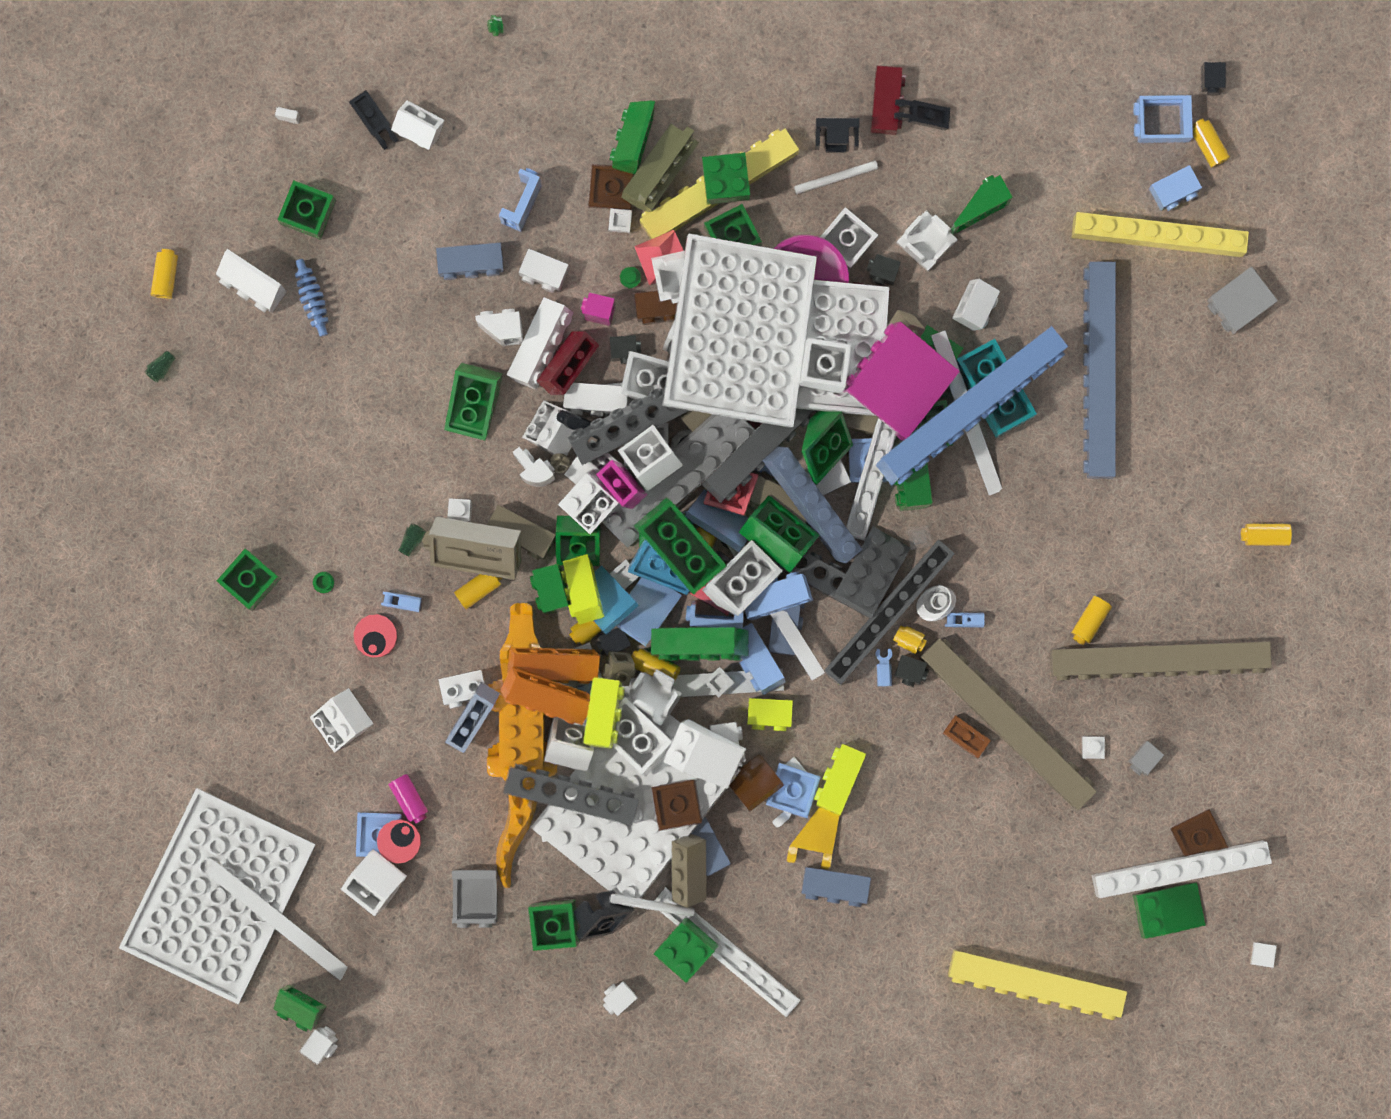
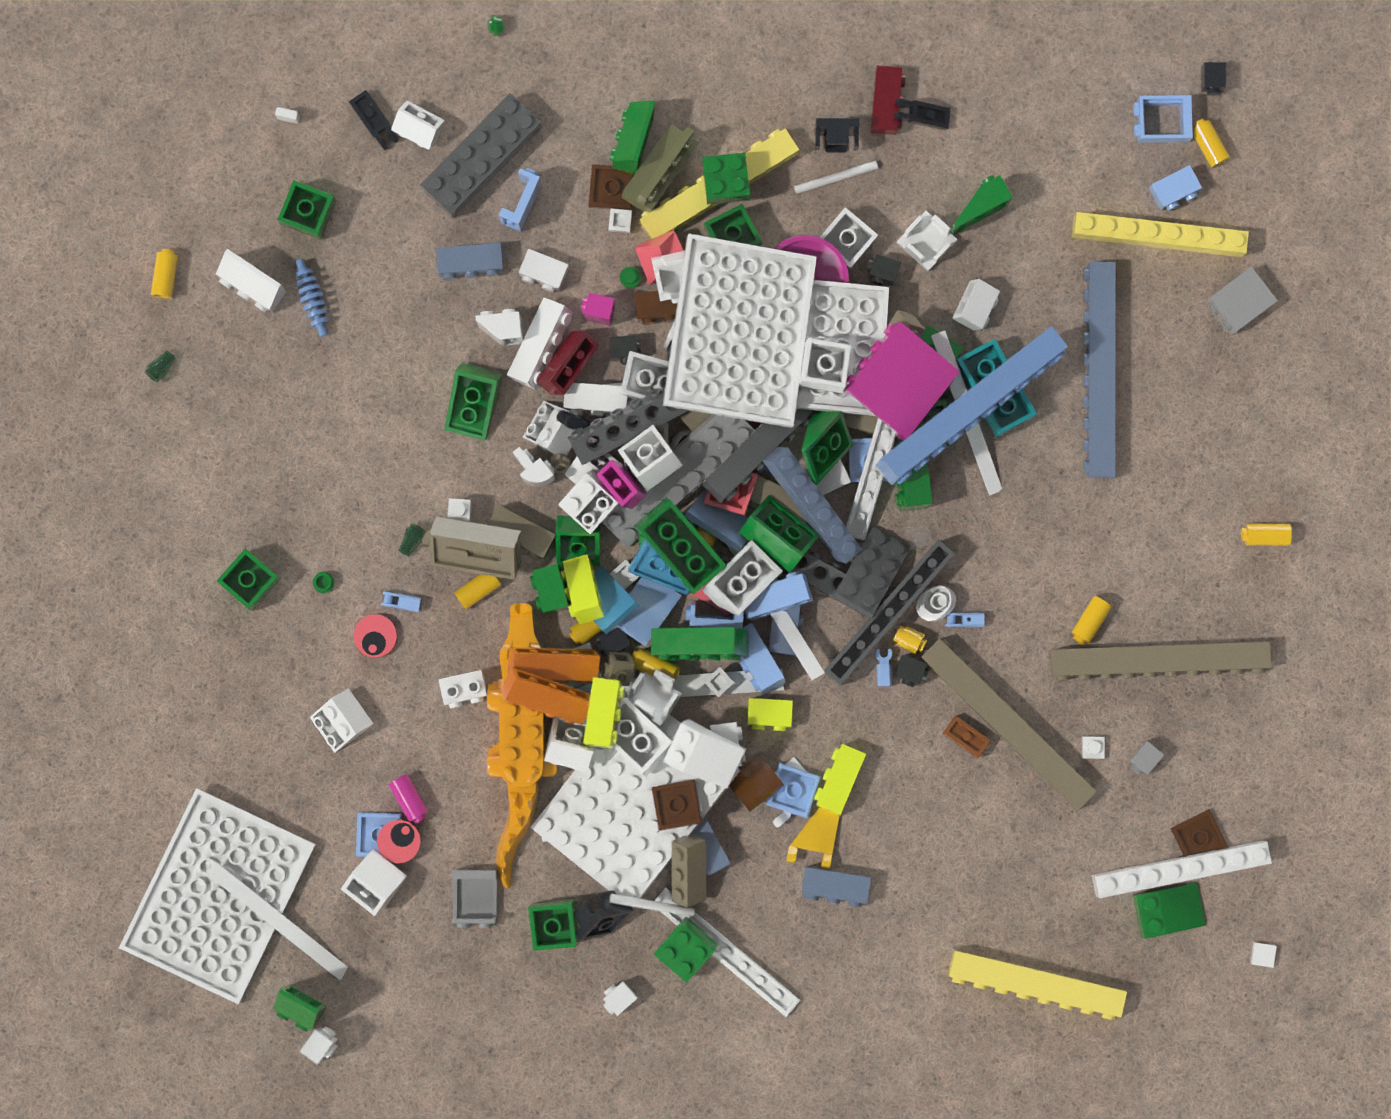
(472, 717): sand blue brick -> none
(481, 155): none -> dark grey brick
(624, 814): dark grey brick -> none

